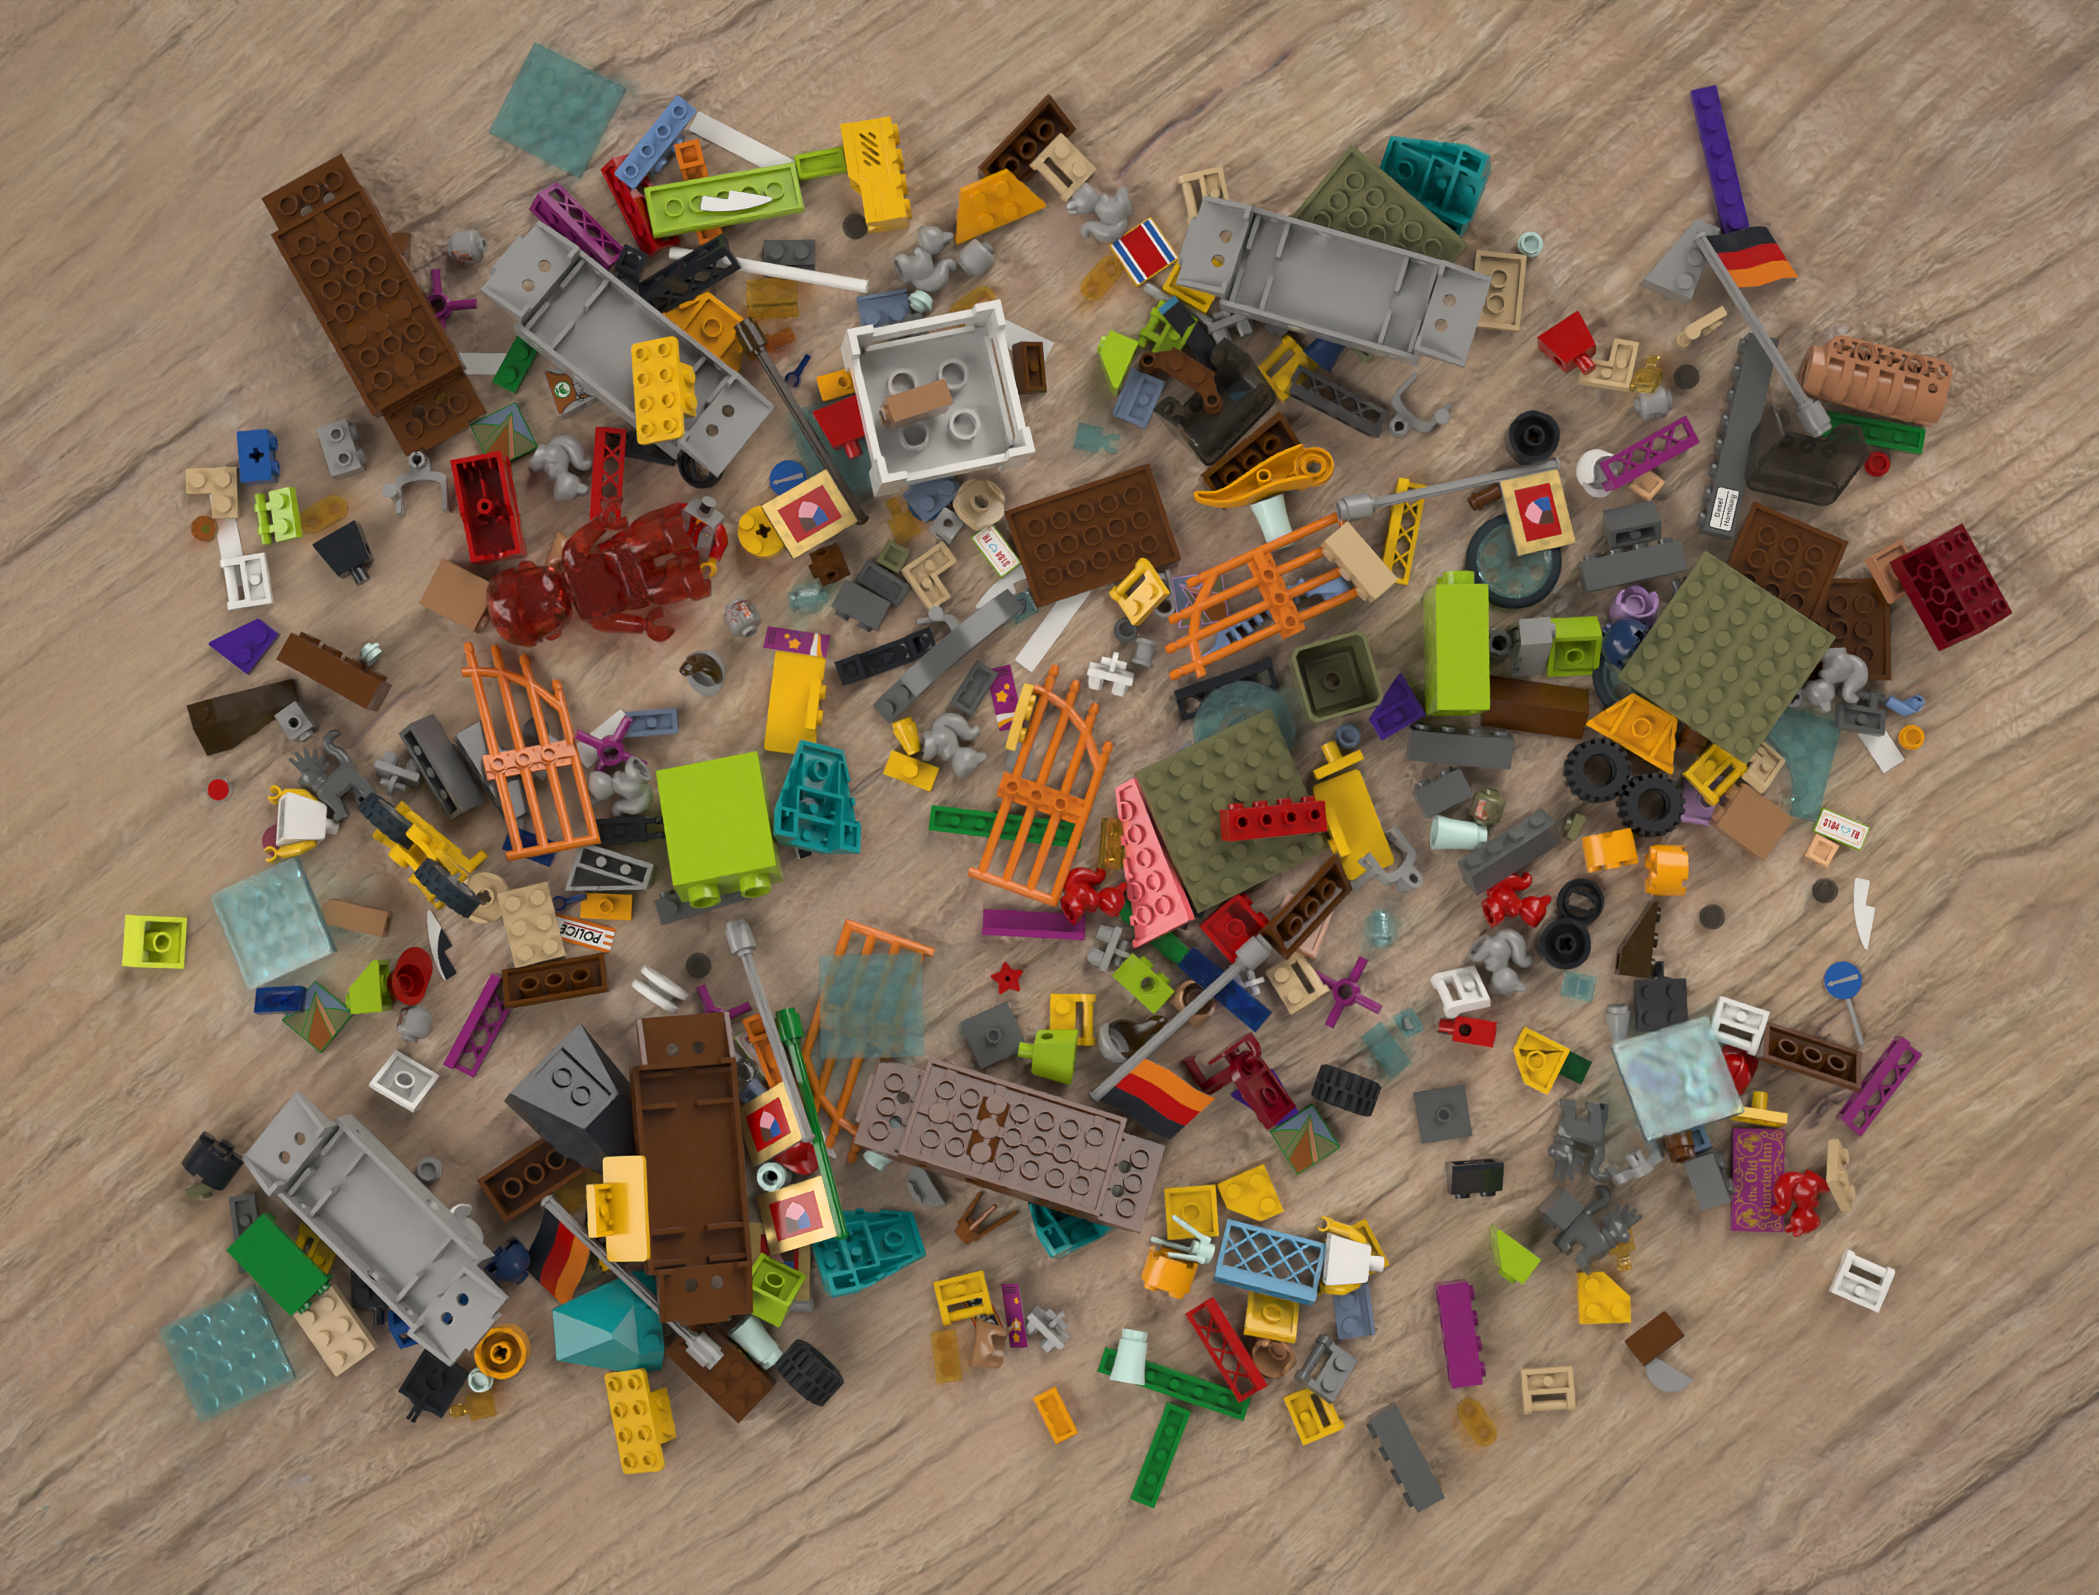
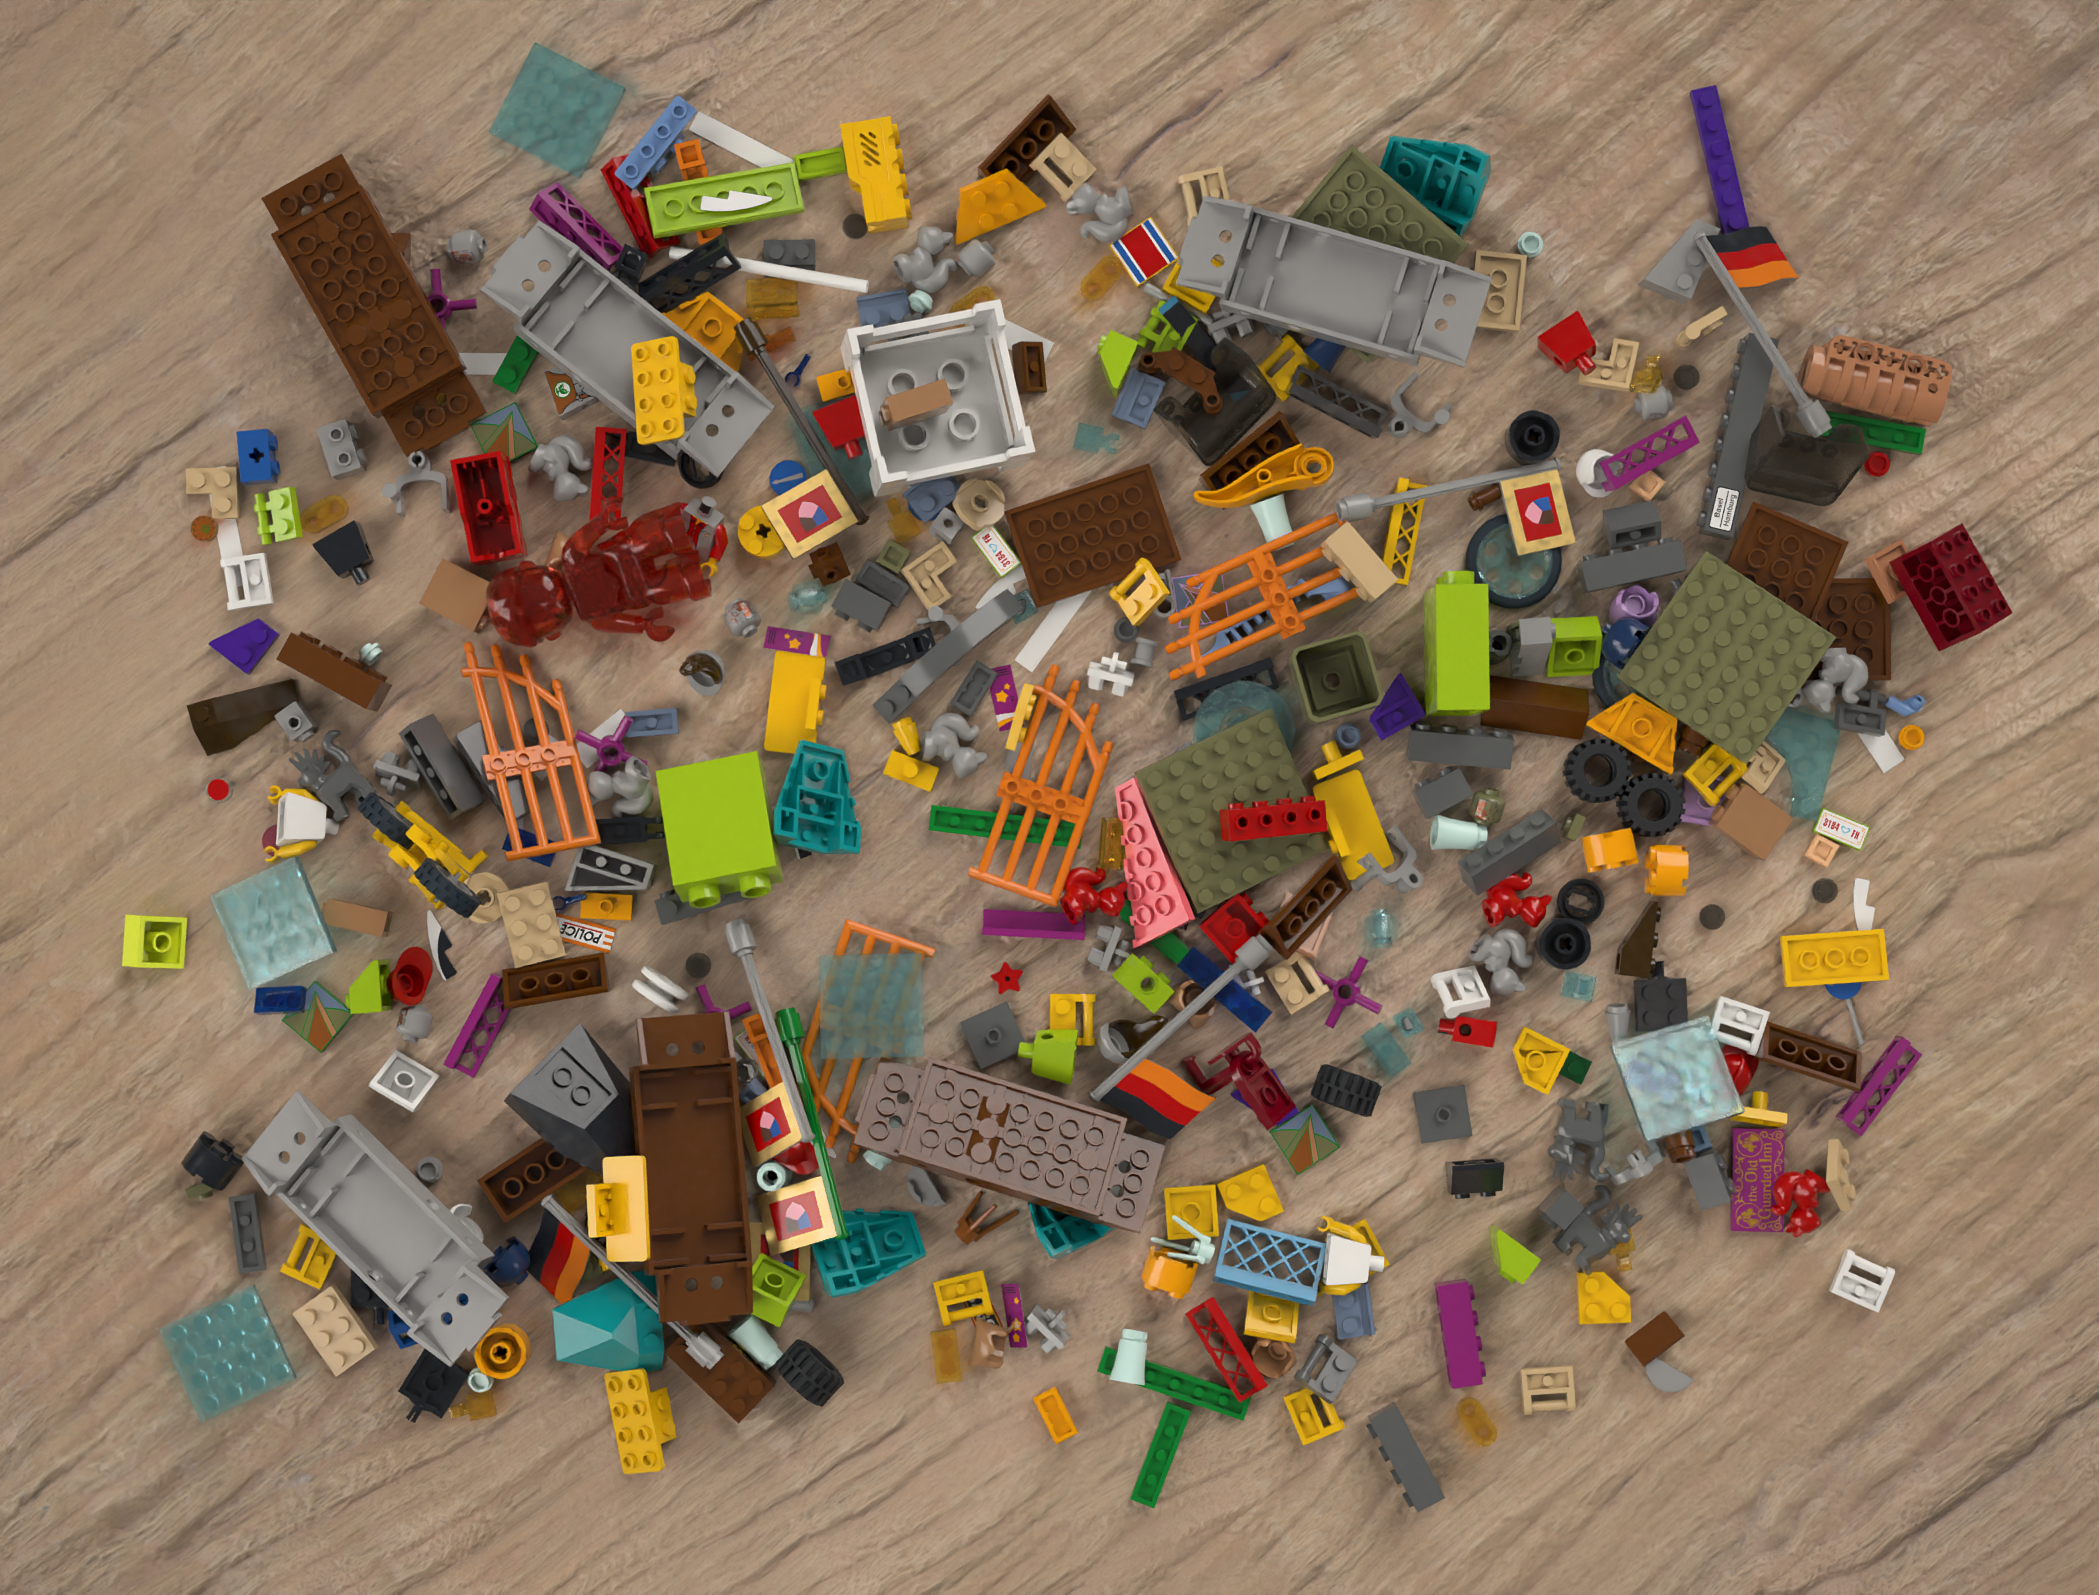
(279, 1265): green panel -> none
(1834, 958): none -> yellow plate

